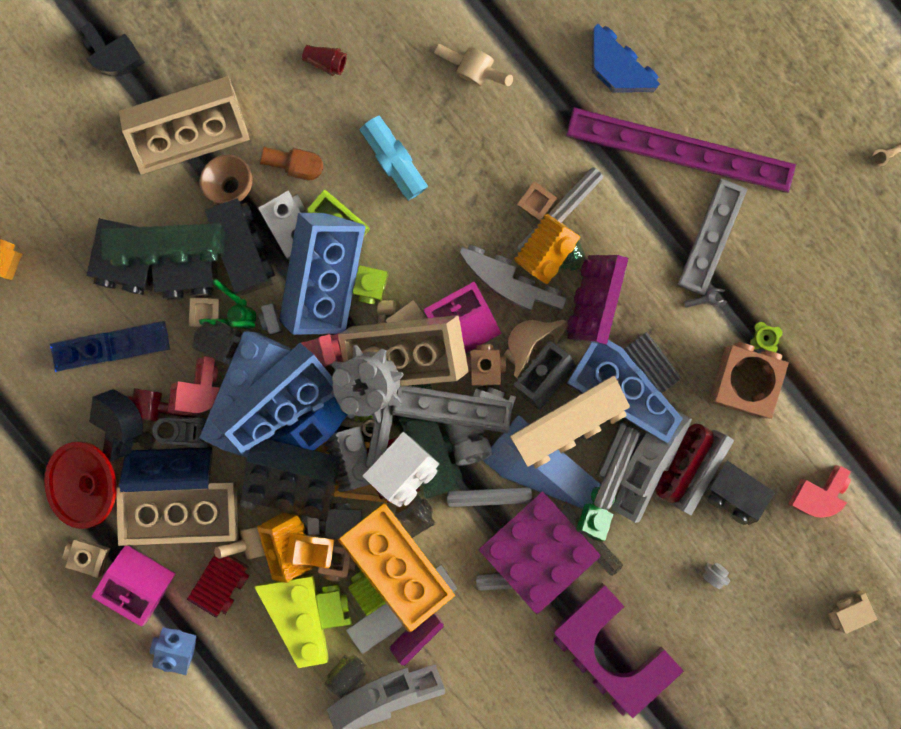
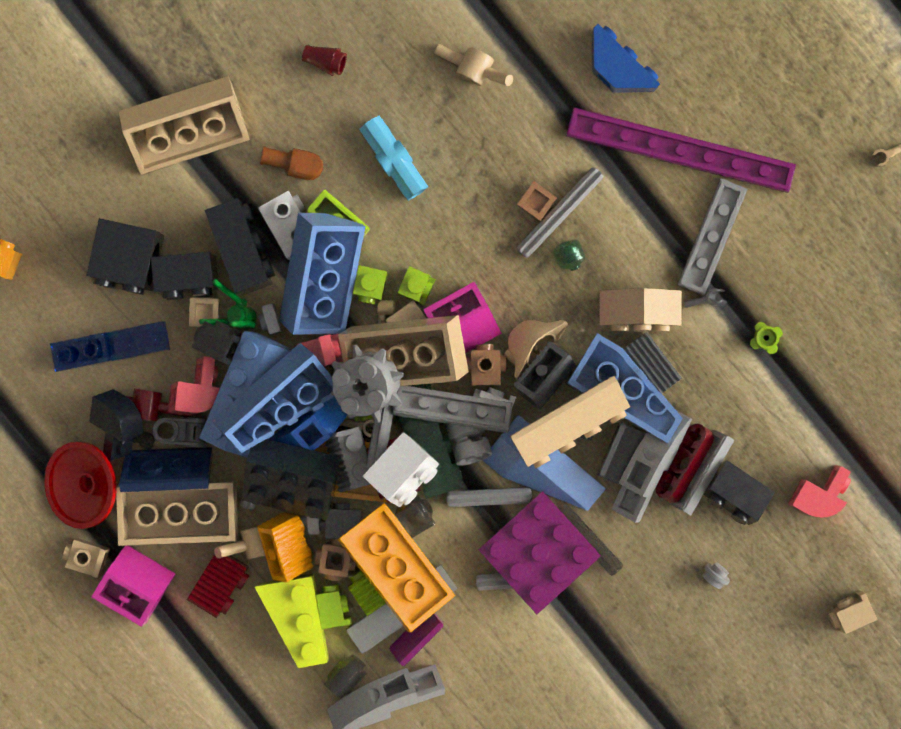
(112, 59): black brick -> none
(163, 242): clear green brick -> none
(173, 650): medium blue brick -> none
(219, 172): medium nougat piece -> none
(309, 550): light orange panel -> none
(416, 286): none -> lime brick
(498, 276): light grey slope -> none
(547, 249): light orange brick -> none
(593, 520): plate -> none
(597, 298): magenta plate -> none
(617, 469): light grey axle -> none
(631, 689): magenta arch -> none
(640, 309): none -> tan brick
(762, 404): nougat brick -> none

